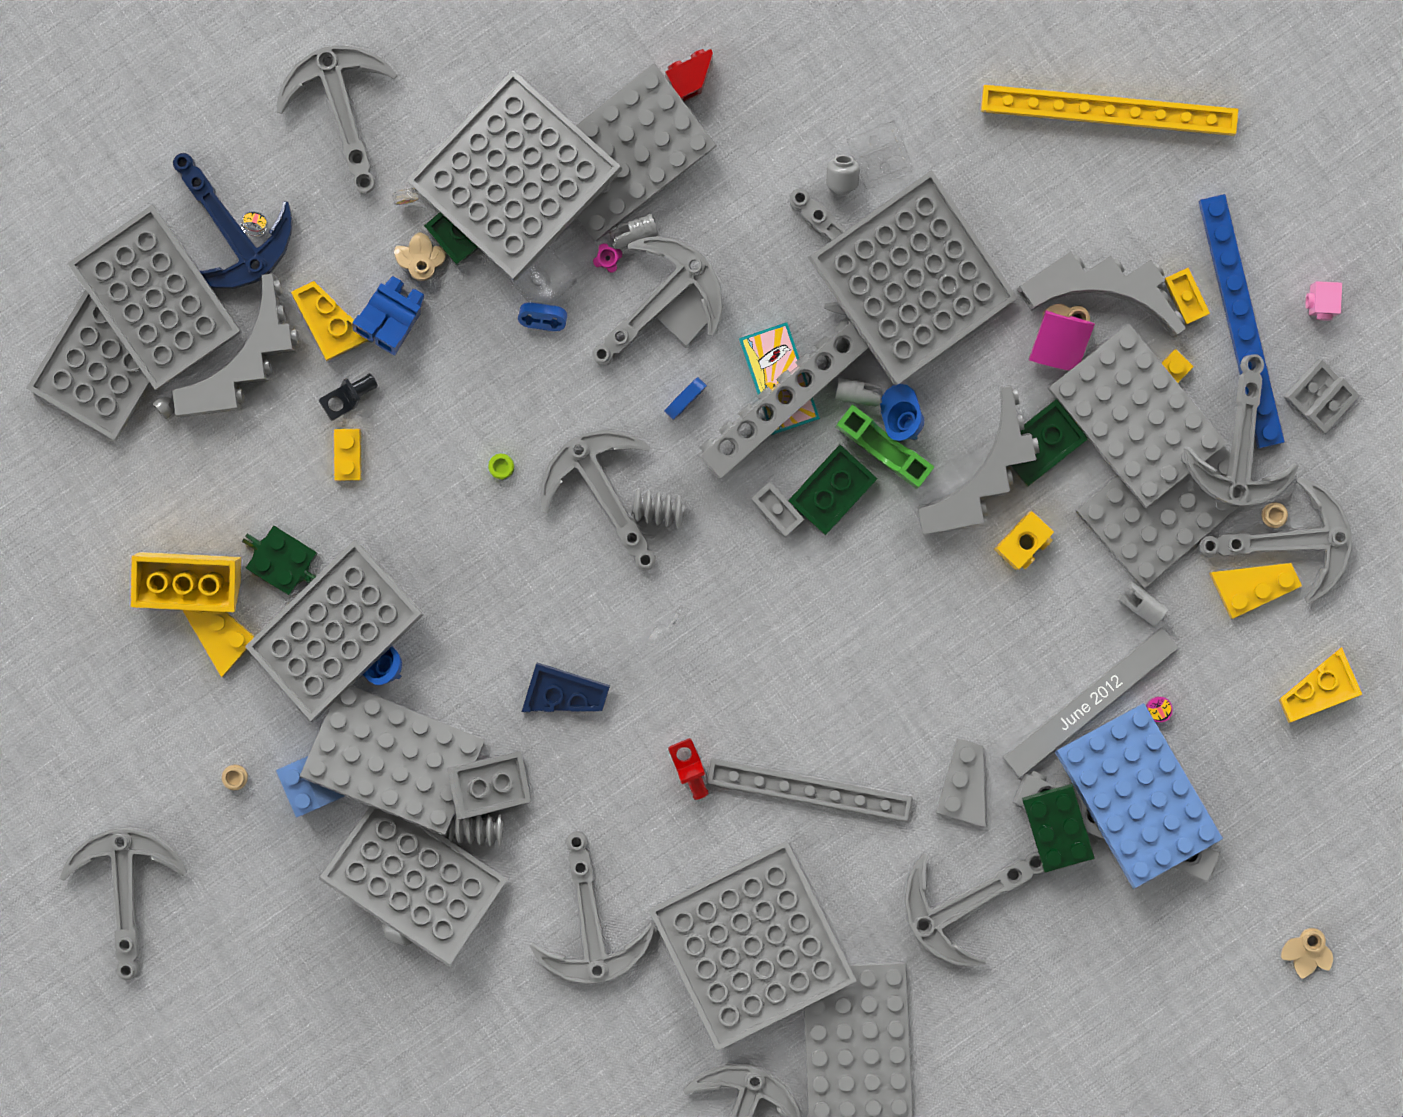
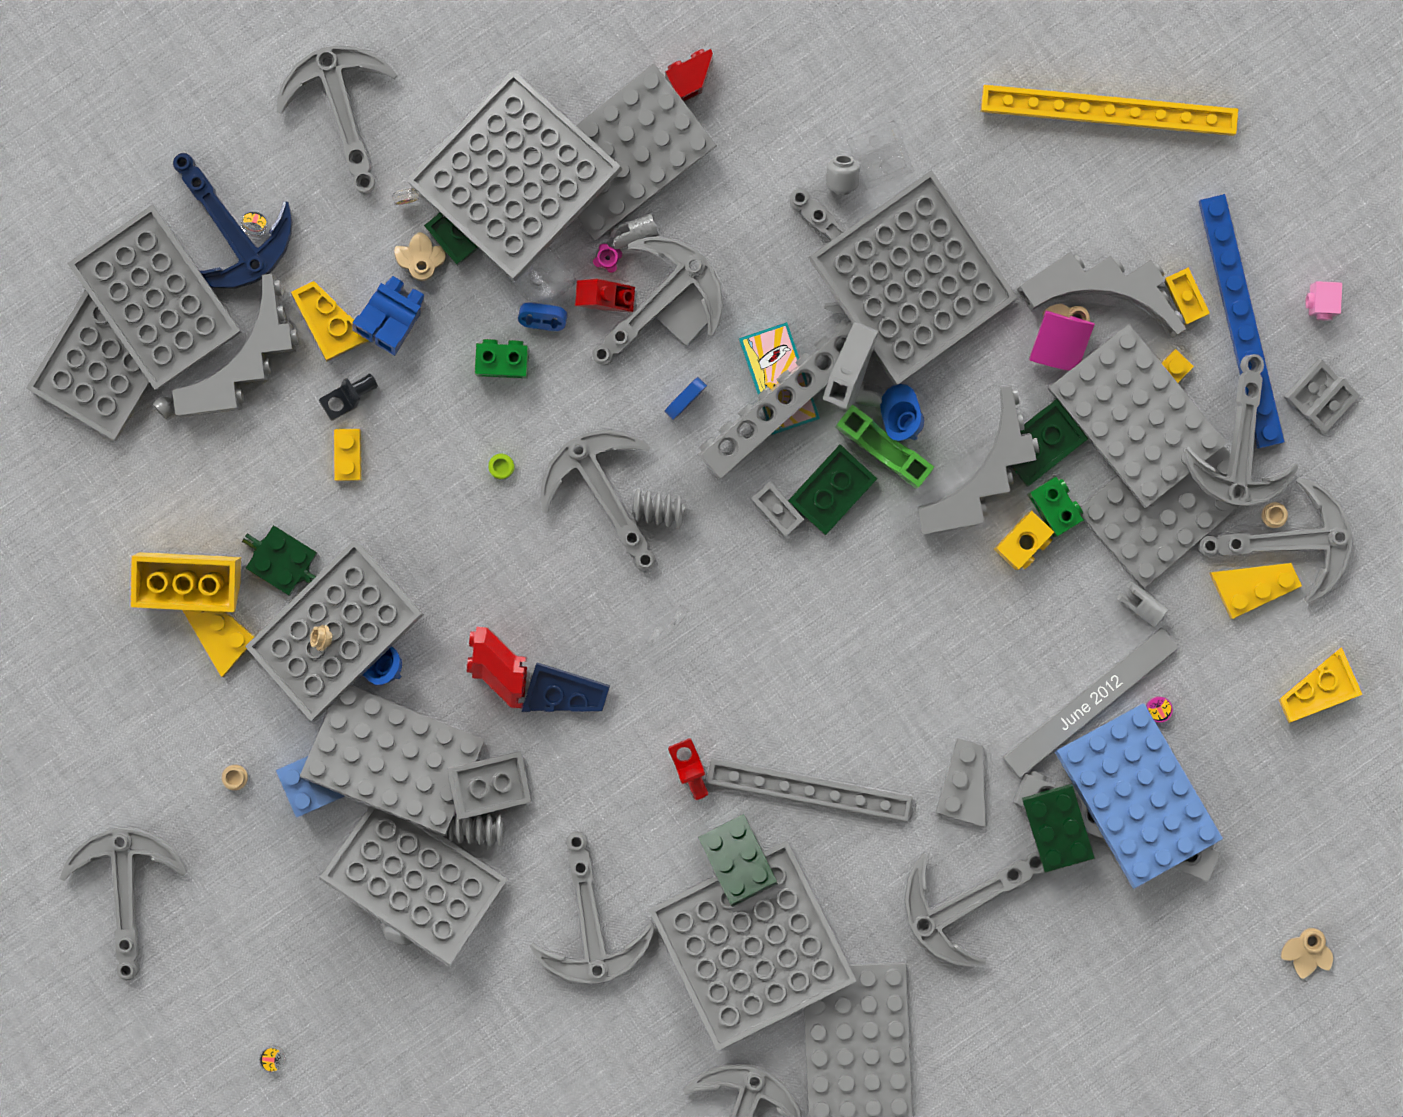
(272, 1058): none -> tile
(321, 637): none -> tan plate
(497, 666): none -> red brick
(502, 359): none -> green brick
(604, 295): none -> red slope
(738, 860): none -> plate
(851, 366): none -> light grey slope
(1056, 506): none -> green brick

